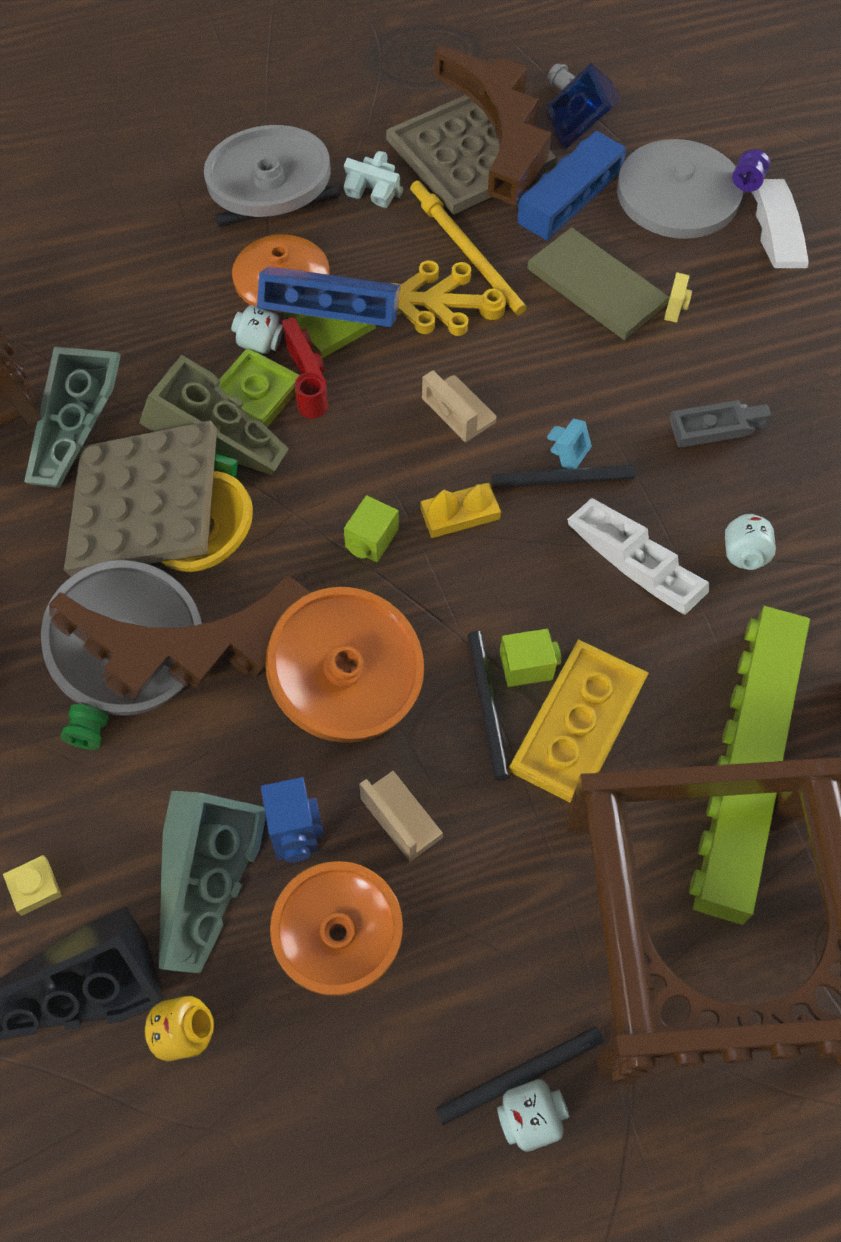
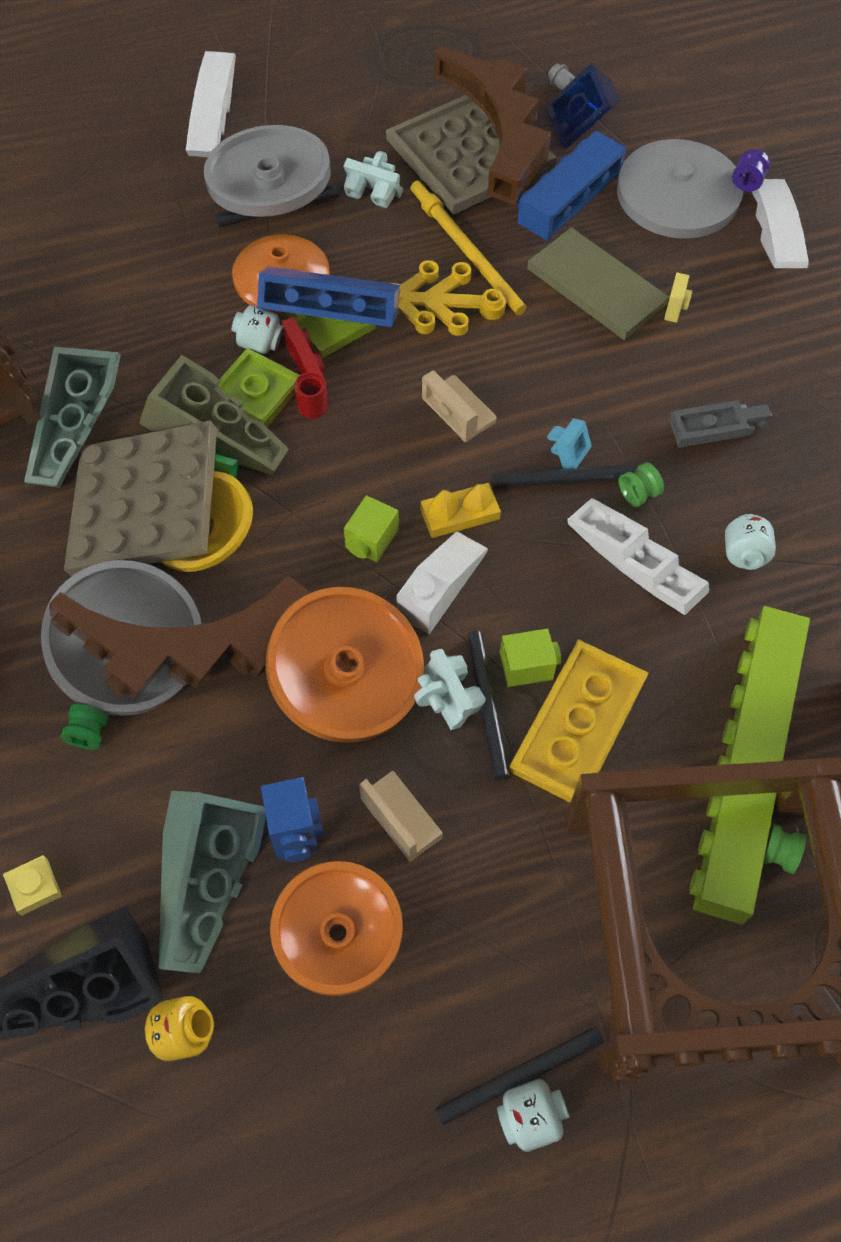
(210, 103): none -> white slope
(439, 581): none -> white slope
(444, 690): none -> light aqua hips
(641, 484): none -> bright green wheel
(784, 848): none -> bright green wheel

